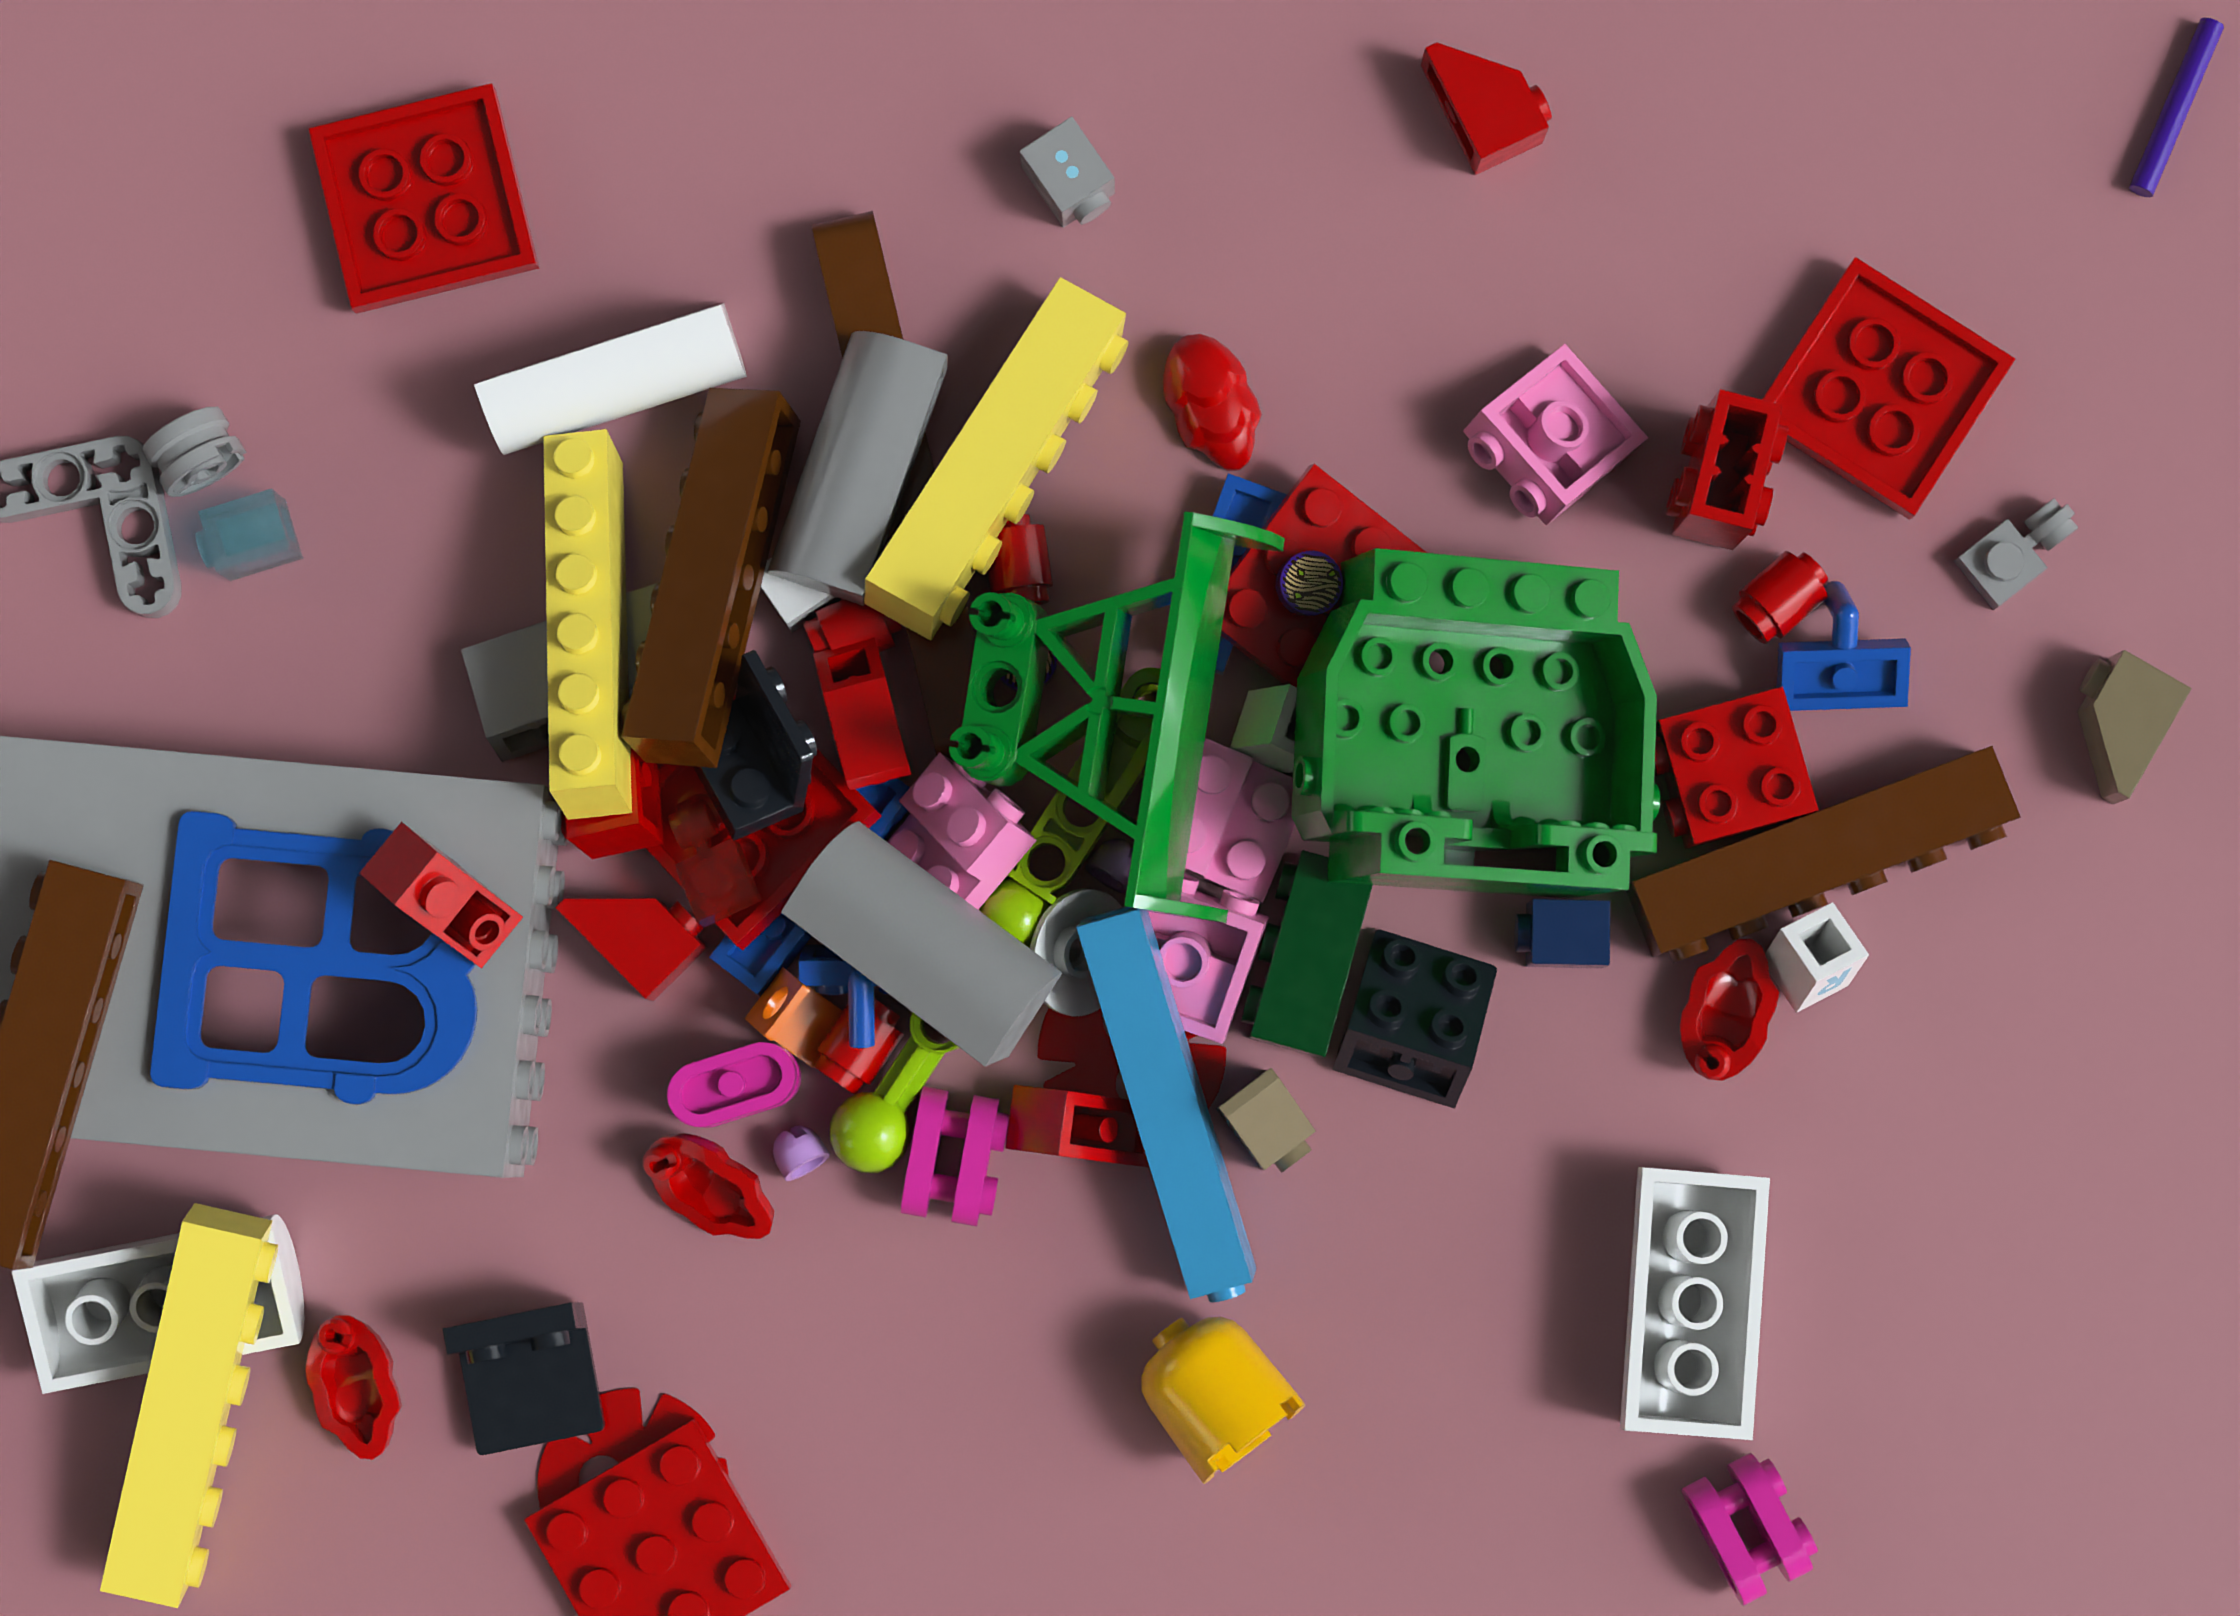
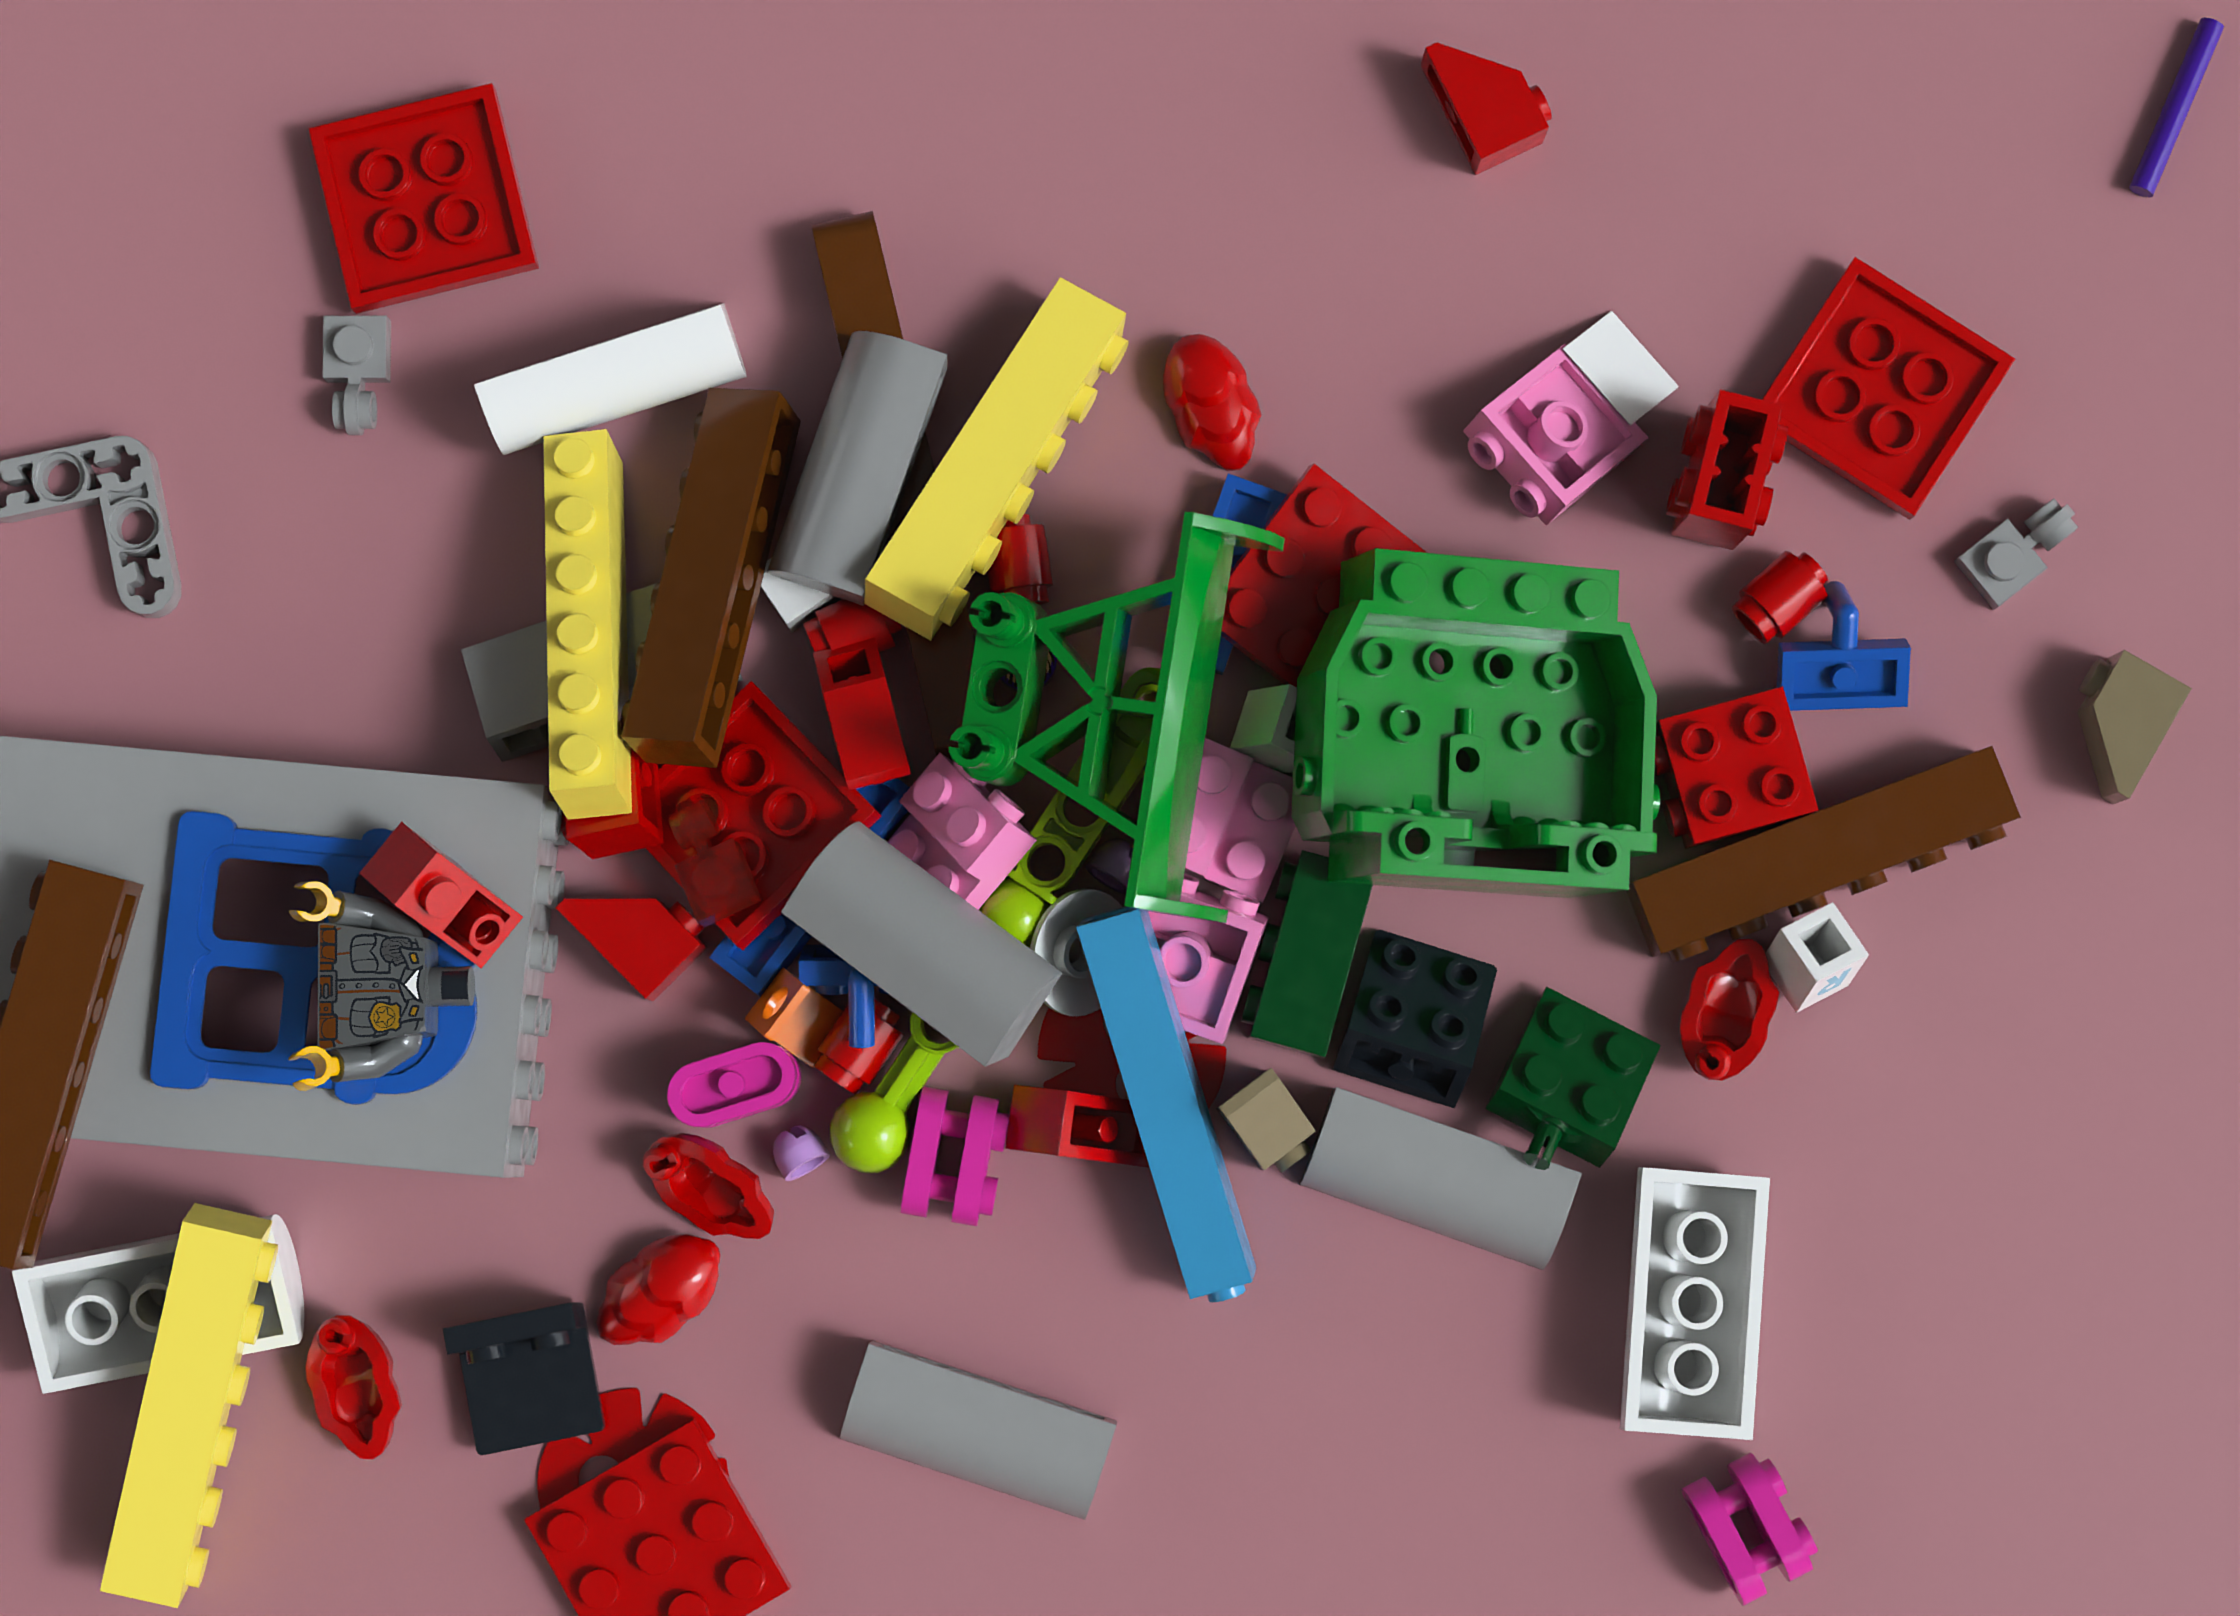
(194, 451): light grey wheel -> none
(248, 535): clear light blue brick -> none
(356, 354): none -> light grey plate
(373, 987): none -> torso
(659, 1290): none -> red arm
(762, 757): black bracket -> none
(978, 1429): none -> light grey brick
(1069, 174): light grey brick -> none
(1215, 1392): yellow cylinder -> none
(1309, 583): tile -> none
(1439, 1178): none -> light grey brick
(1564, 933): dark blue brick -> none
(1572, 1080): none -> dark green plate
(1620, 367): none -> white sticker

